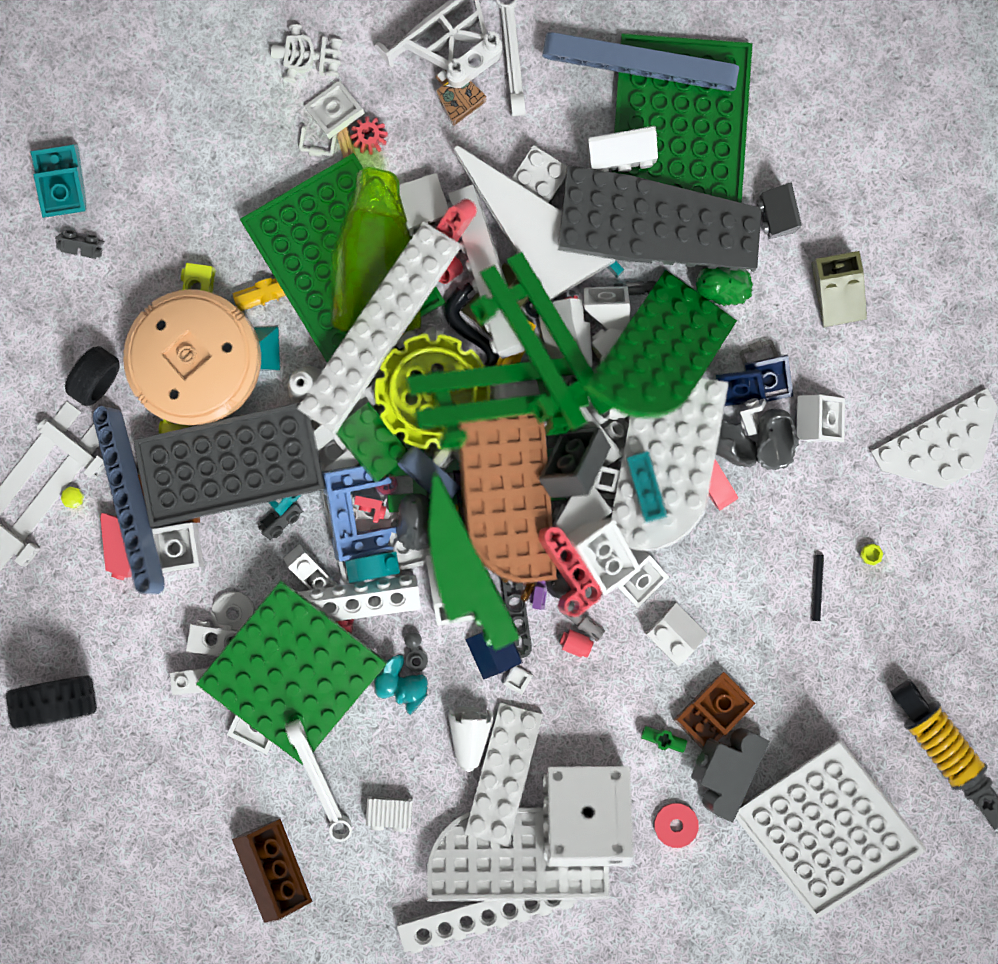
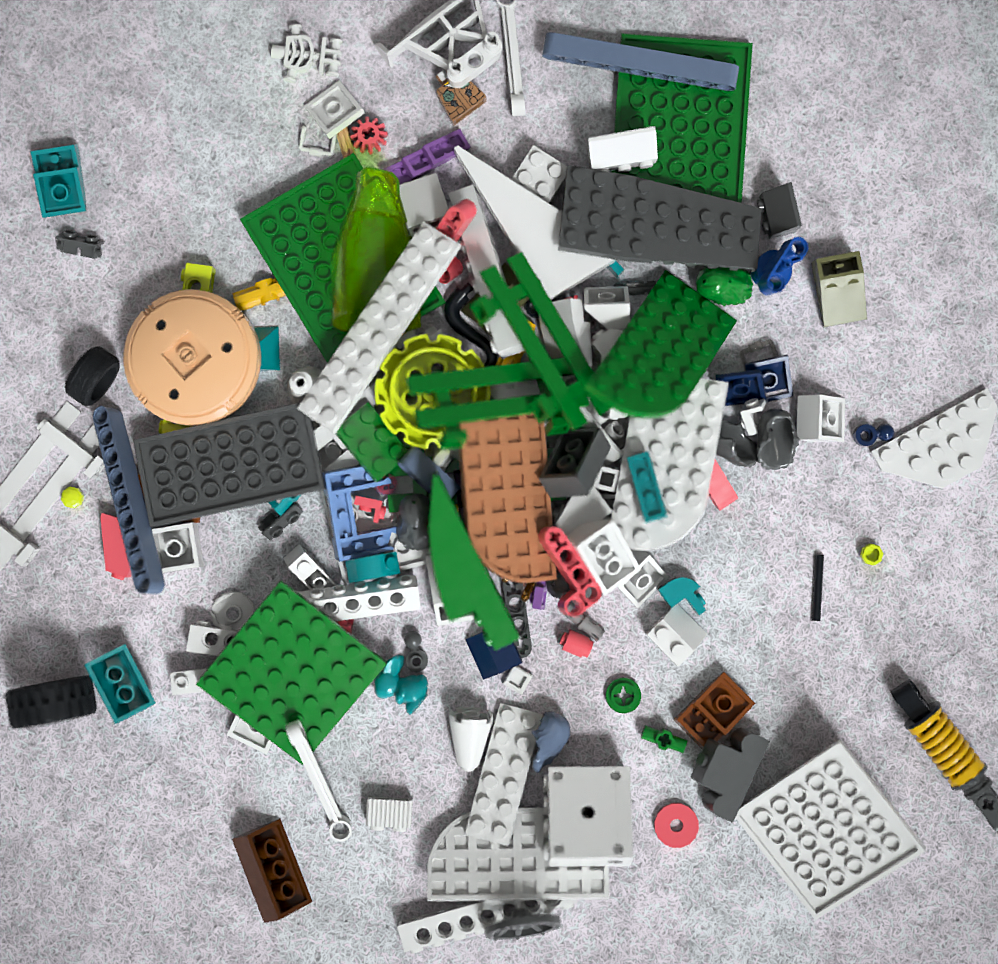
(120, 684): none -> teal slope
(429, 157): none -> medium lavender slope
(522, 925): none -> dark grey wheel
(550, 739): none -> sand blue piece
(630, 703): none -> green gear
(682, 588): none -> teal brick
(776, 266): none -> blue beam
(883, 432): none -> dark blue plate

